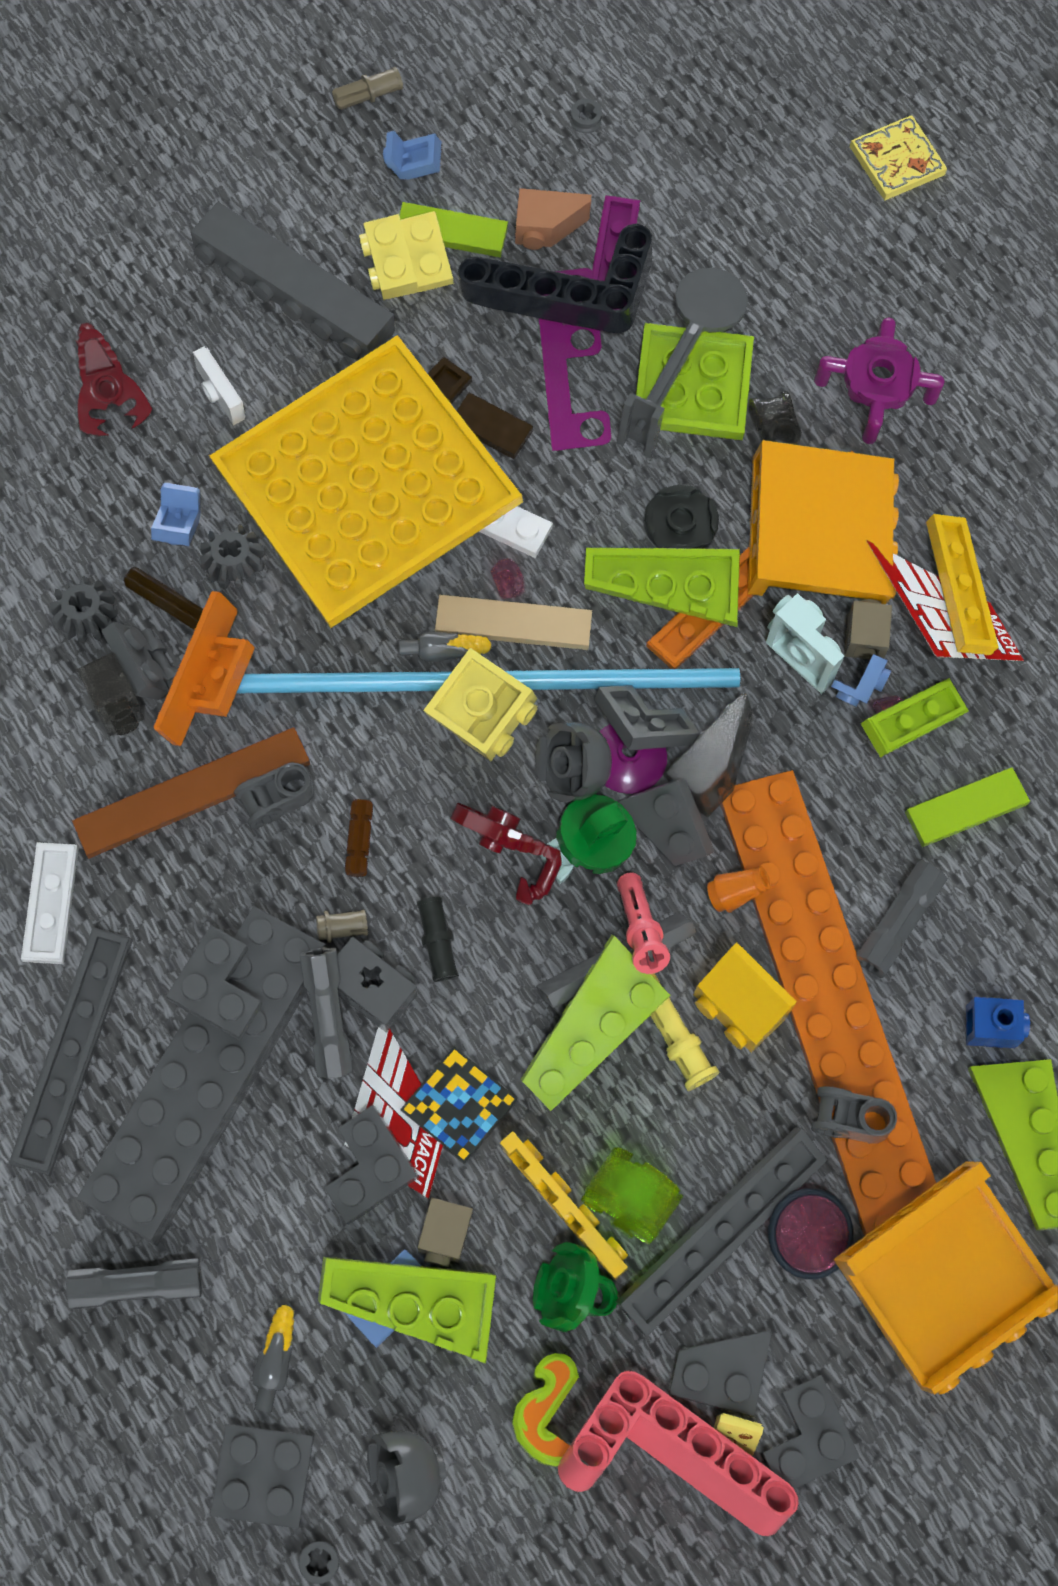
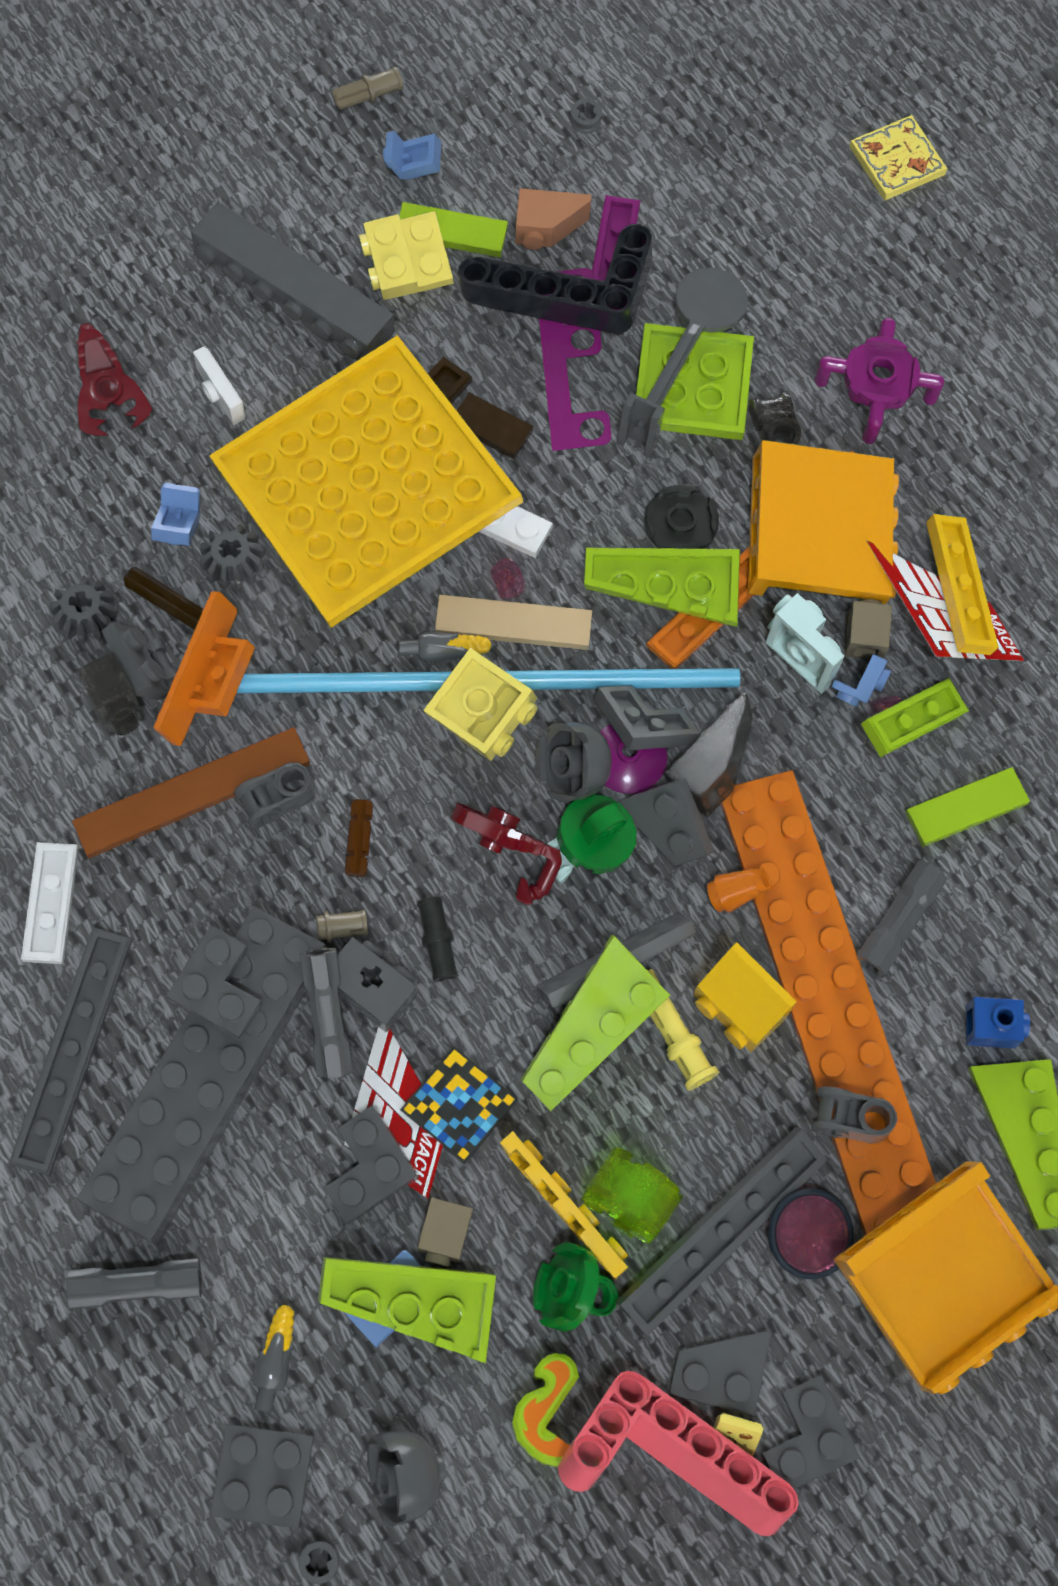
(633, 894): coral pin -> none

